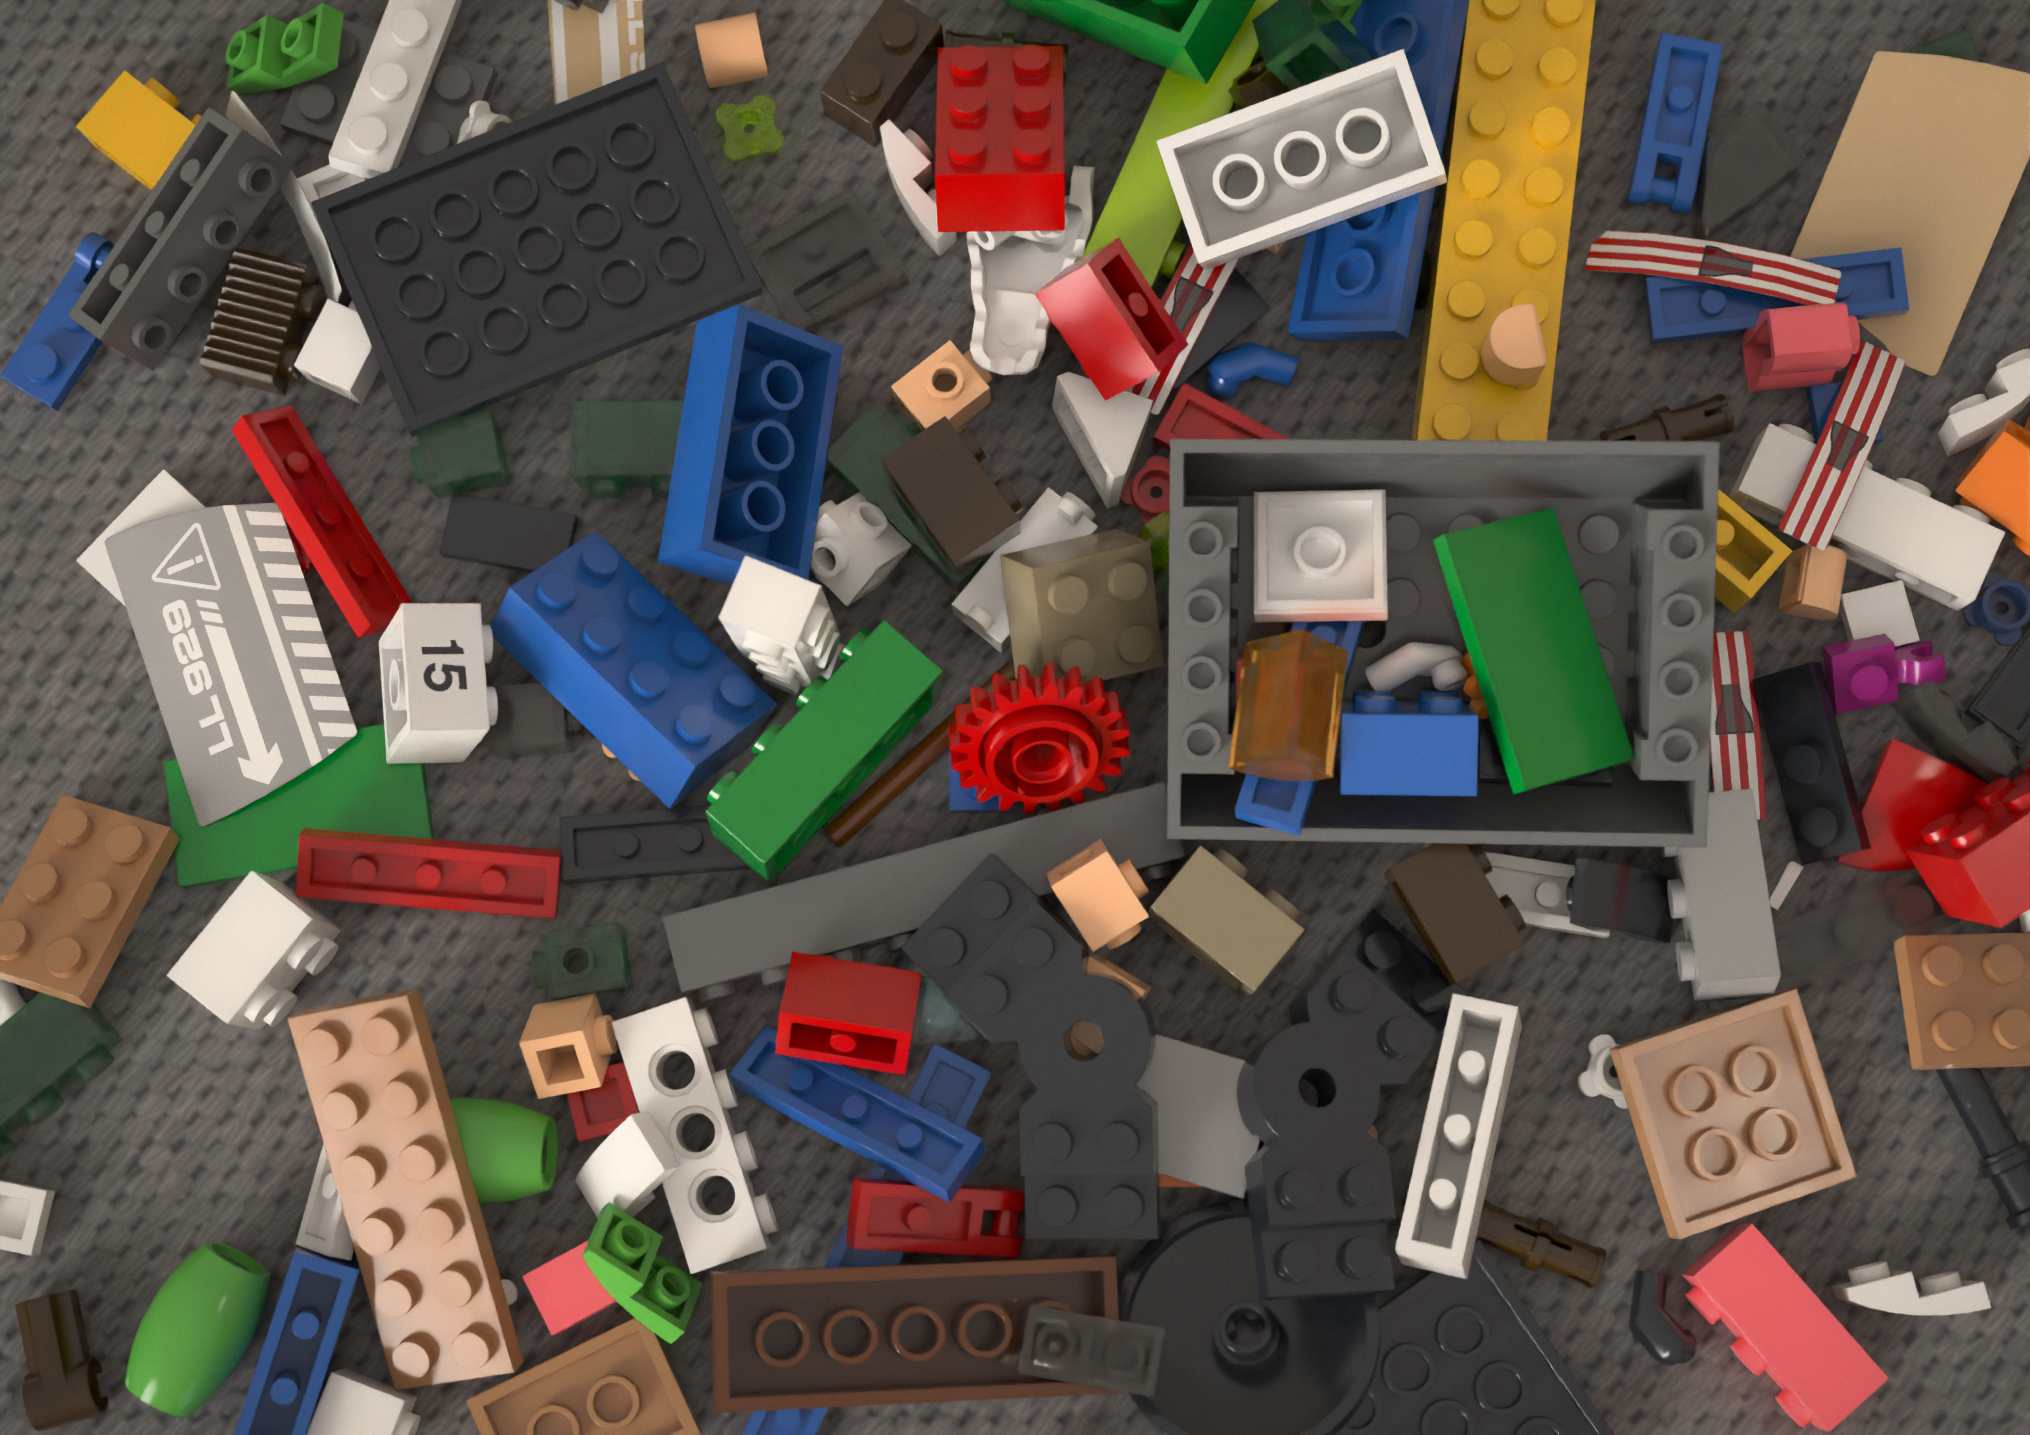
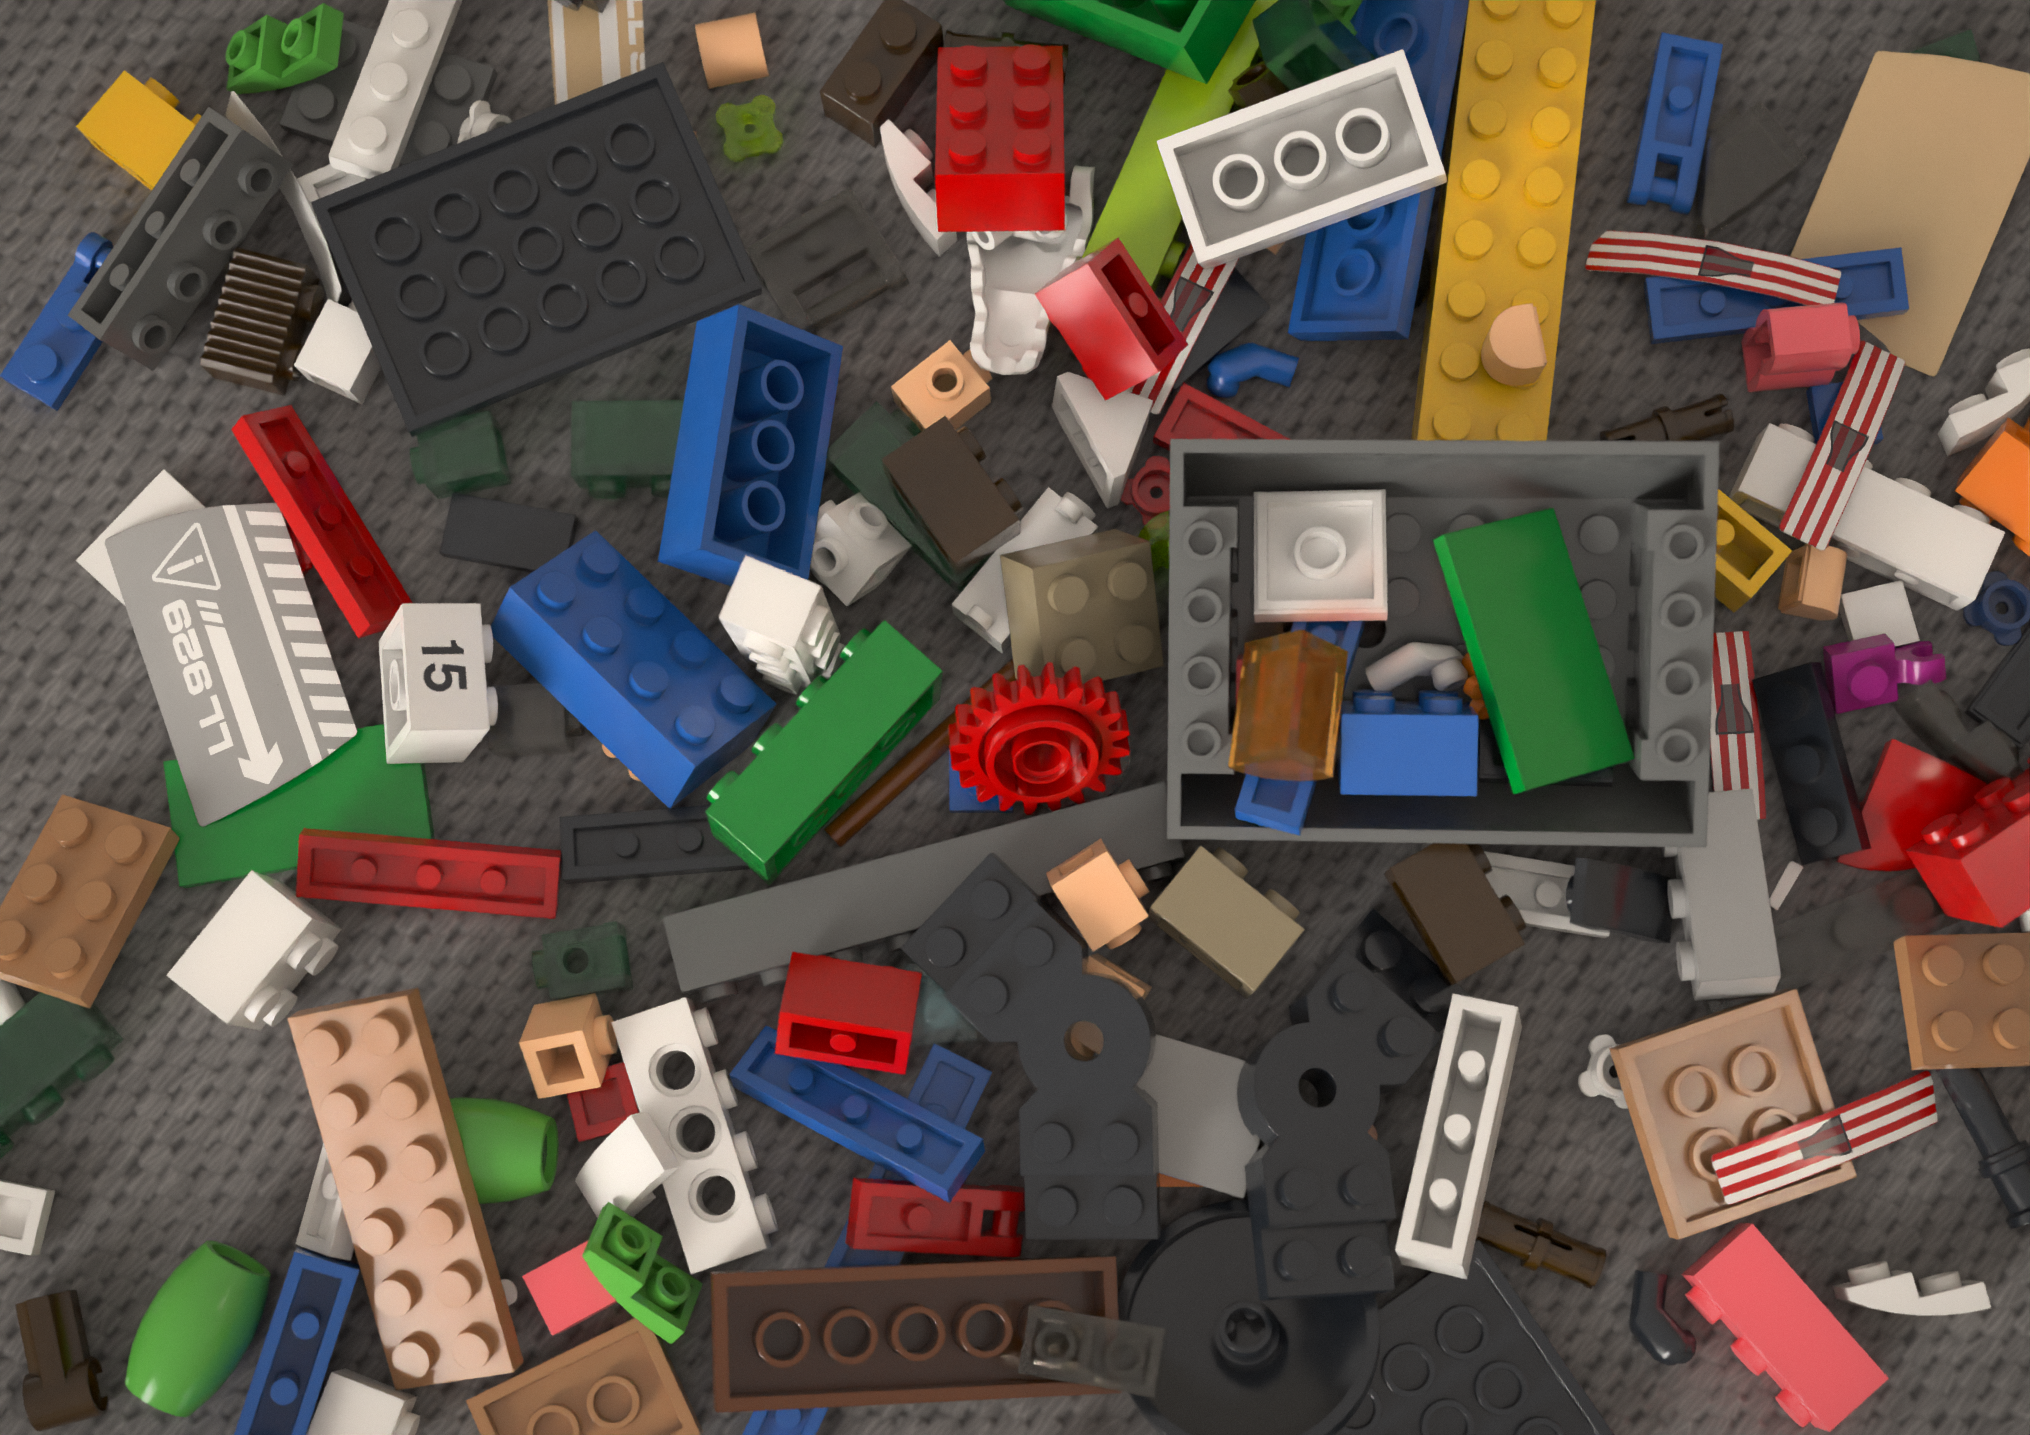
(1826, 1139): none -> sticker

